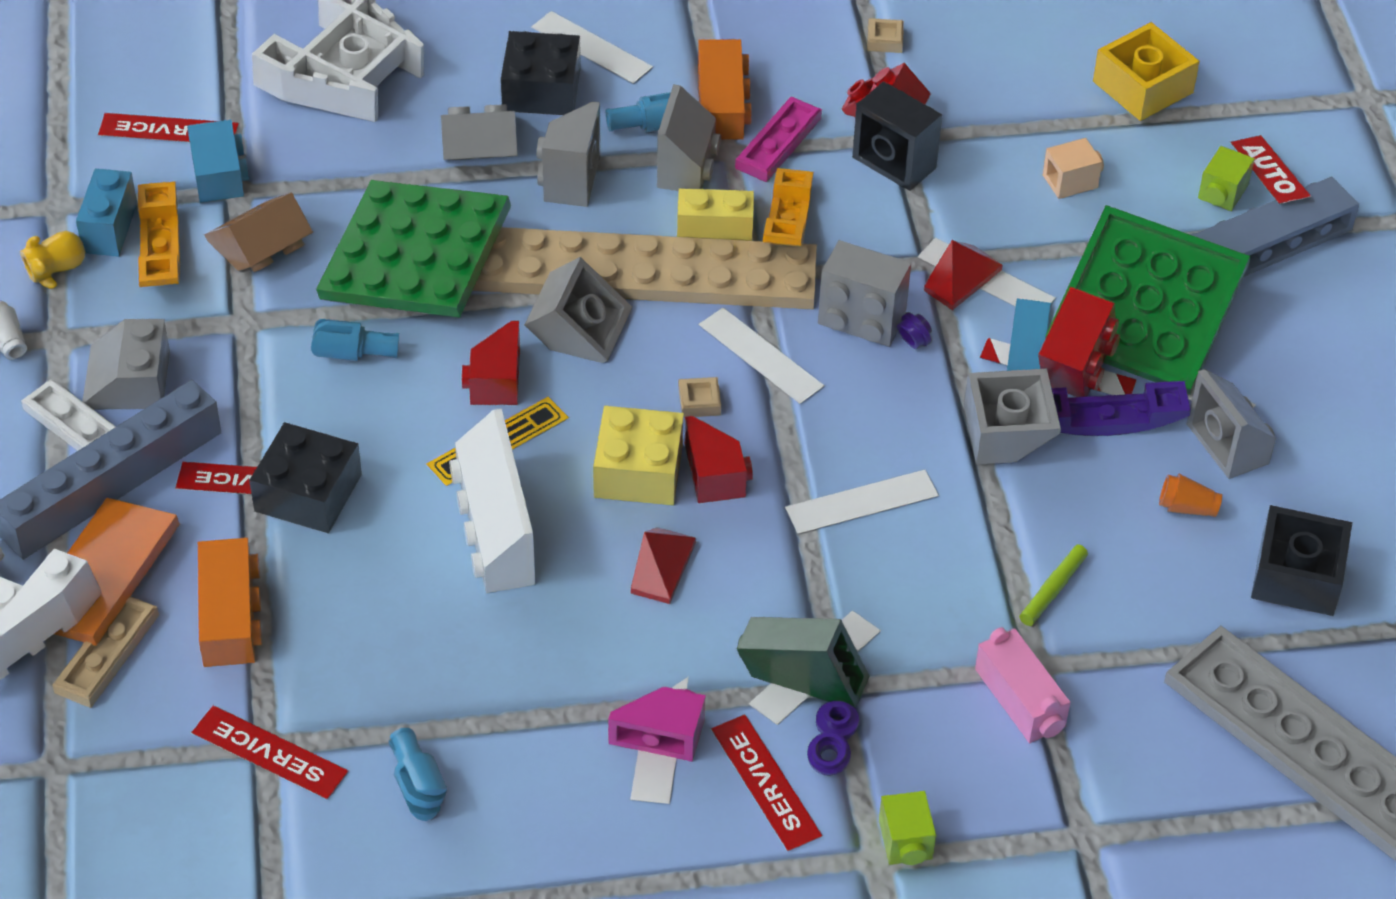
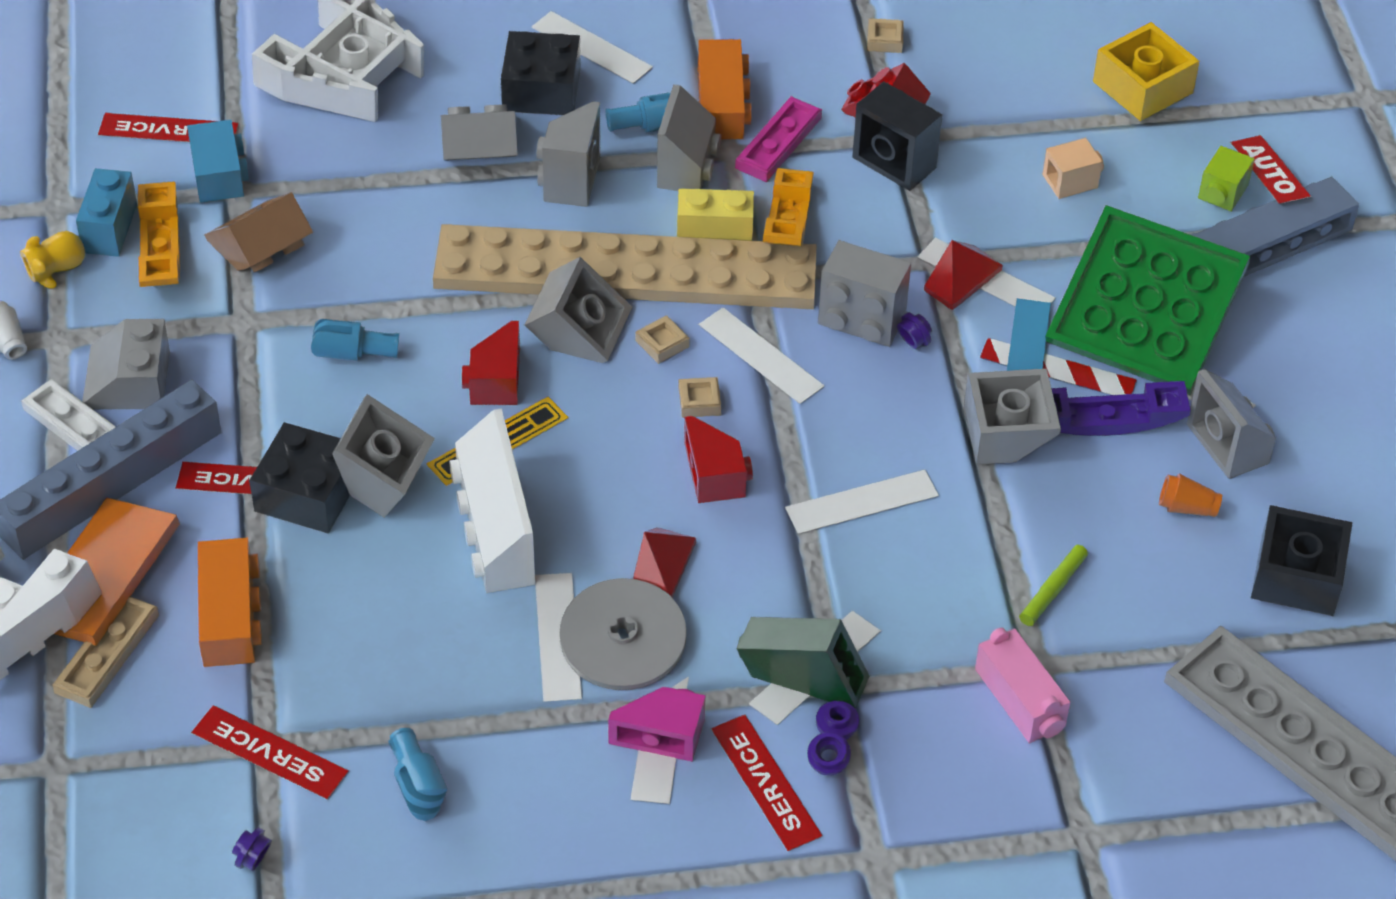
(251, 849): none -> dark purple plate
(380, 455): none -> light grey slope
(414, 248): green plate -> none
(553, 596): none -> white sticker
(592, 638): none -> light grey piece
(638, 455): light yellow brick -> none
(662, 339): none -> tan tile
(907, 828): lime brick -> none
(1080, 342): red brick -> none

